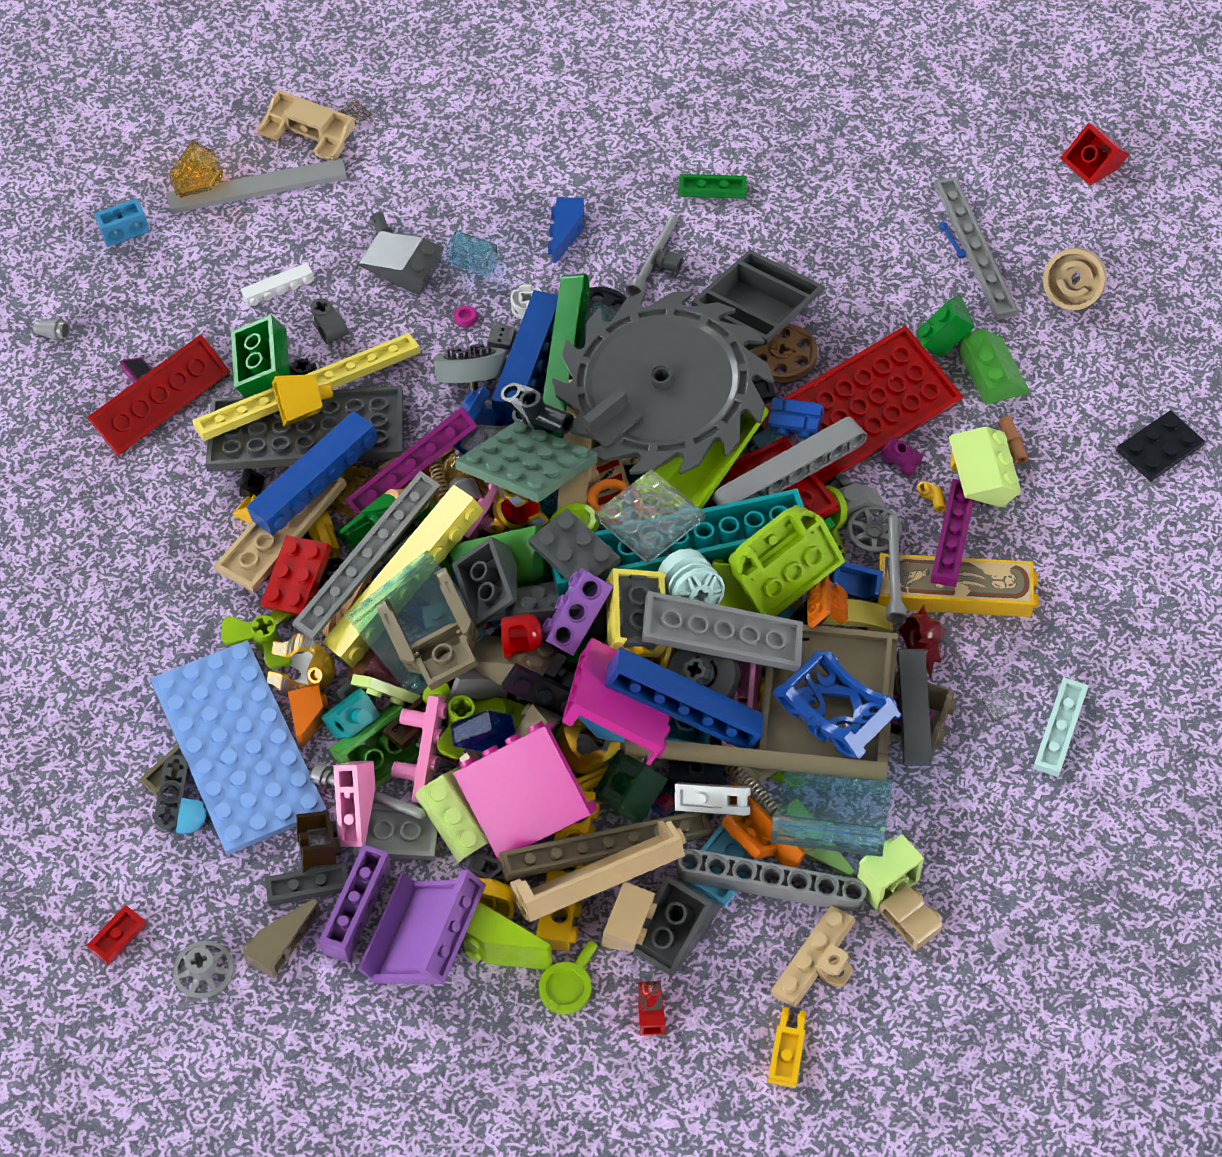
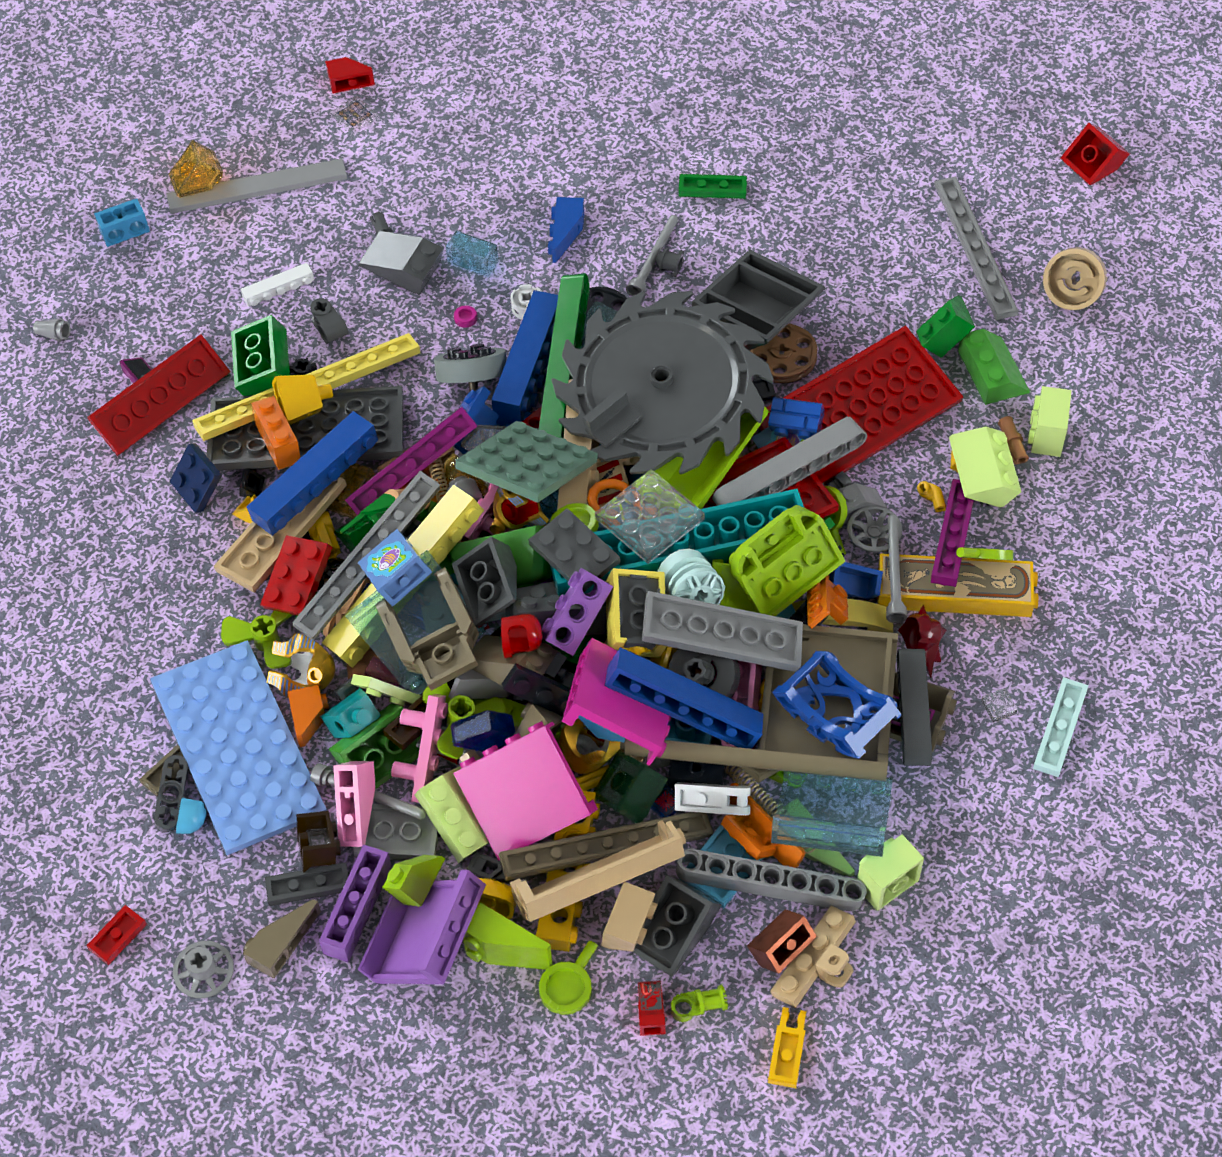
(195, 478): none -> dark blue plate
(276, 432): none -> orange brick
(309, 120): tan bracket -> none
(348, 74): none -> red slope
(394, 567): none -> medium blue panel
(413, 878): none -> lime slope
(501, 336): flat silver tile -> none
(534, 411): black connector -> none
(699, 1002): none -> lime connector
(781, 941): none -> copper brick
(899, 453): magenta plate -> none
(911, 916): tan brick -> none
(960, 252): blue hinge -> none
(982, 553): none -> lime piece
(1049, 421): none -> yellowish green brick
(1160, 445): black plate -> none

